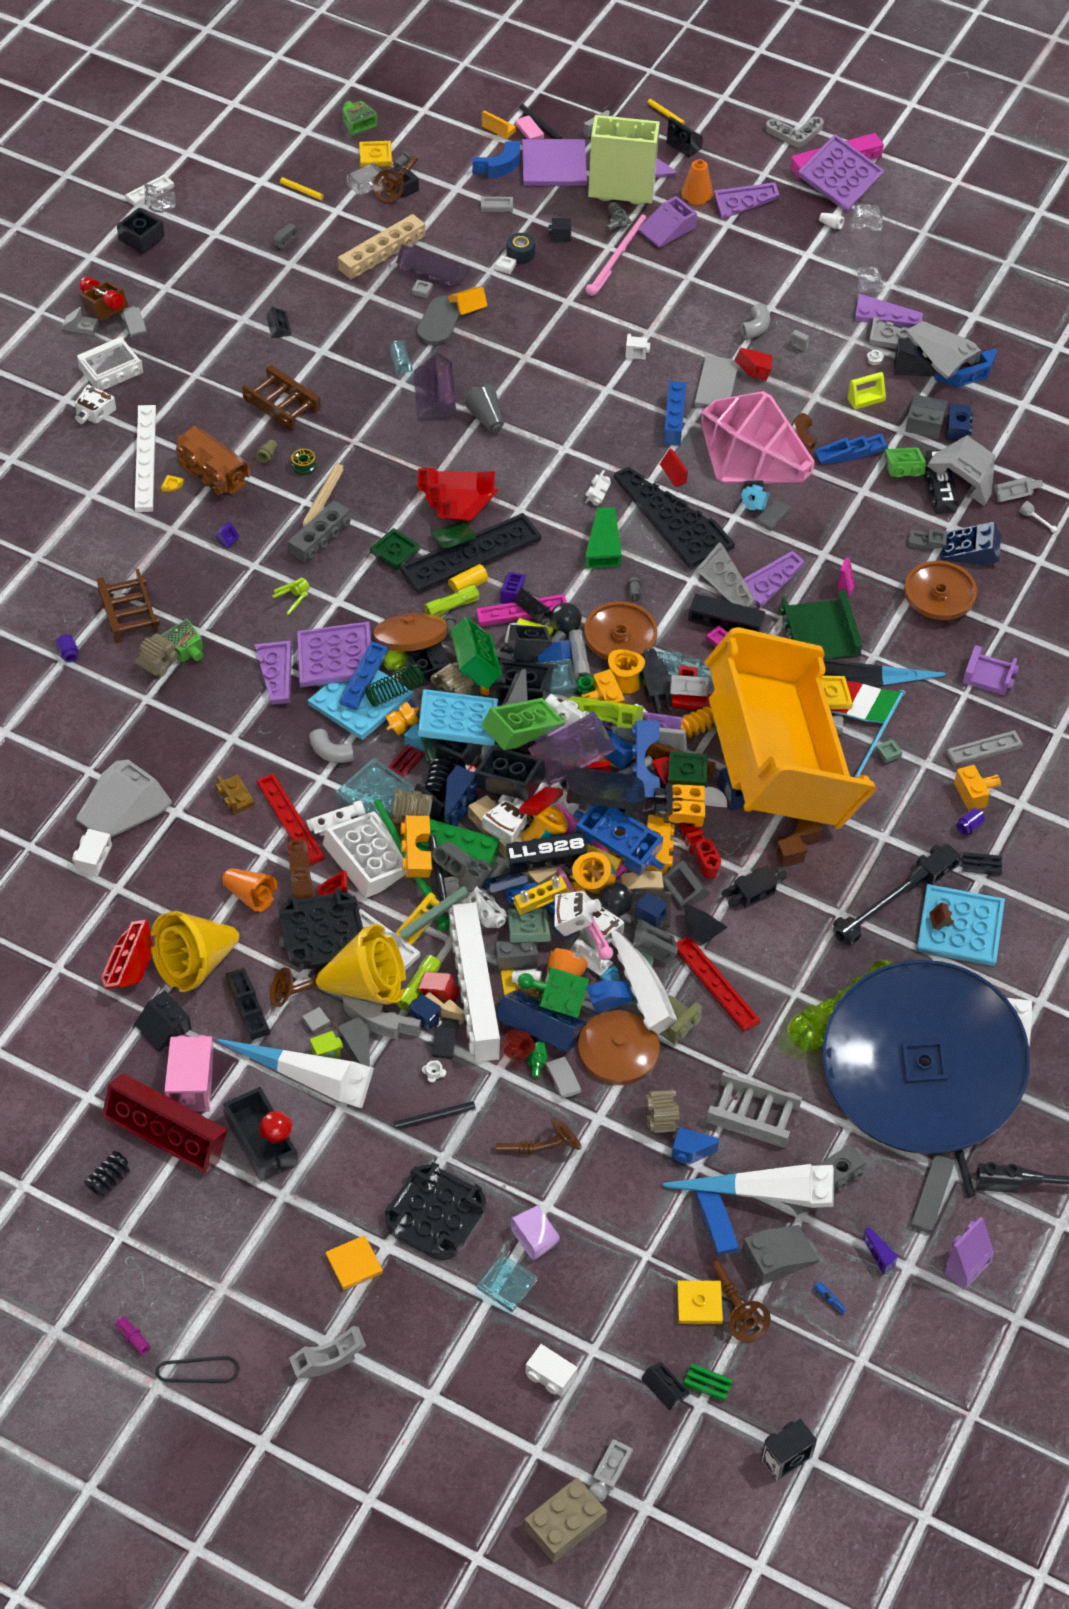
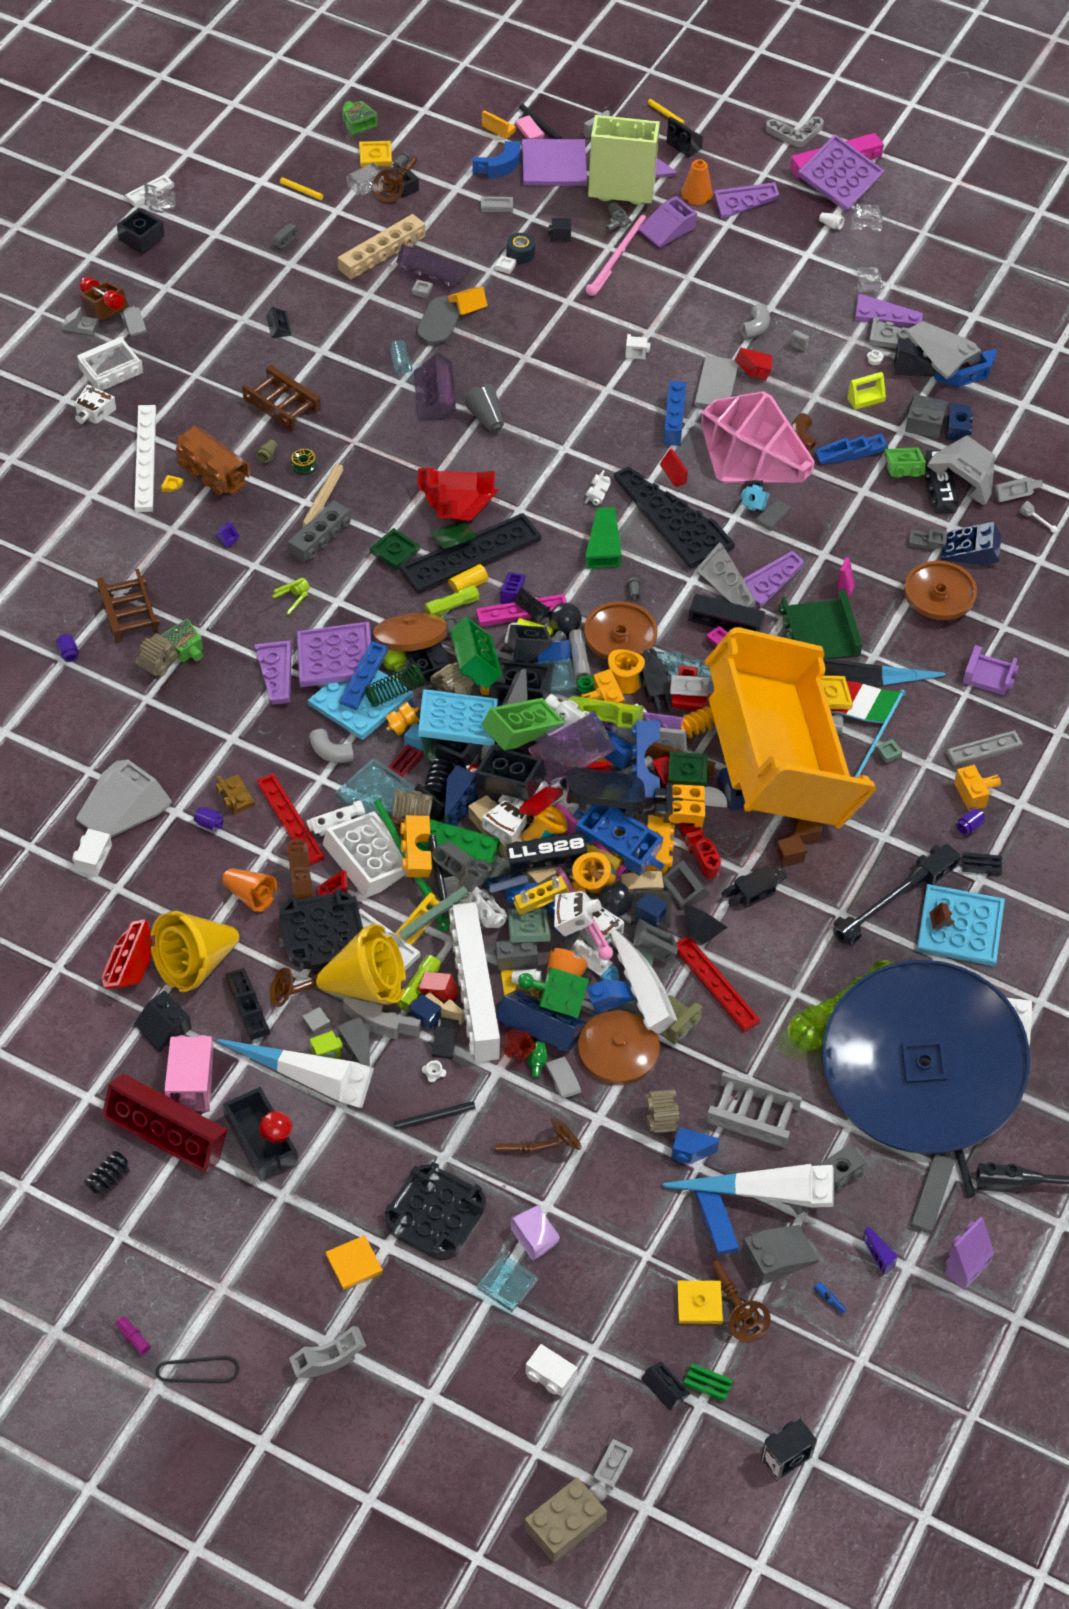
(209, 818): none -> dark purple brick

